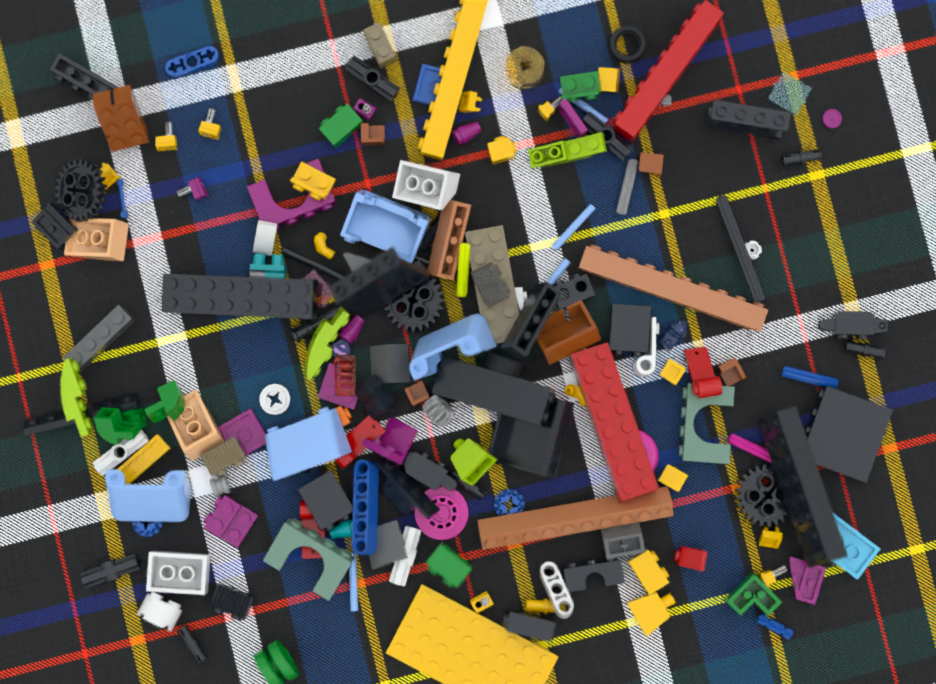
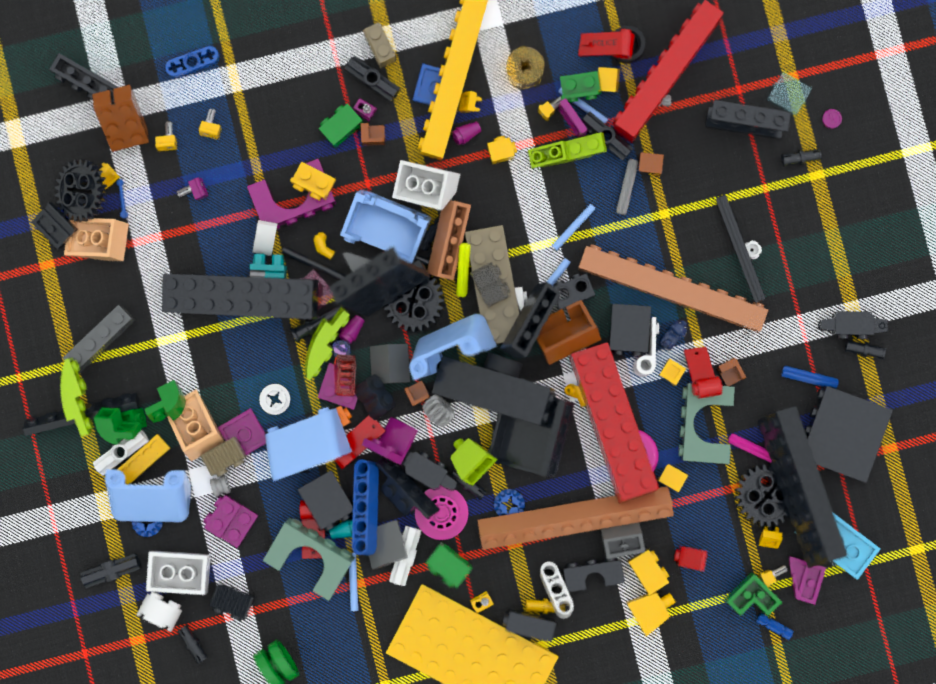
(607, 44): none -> red door

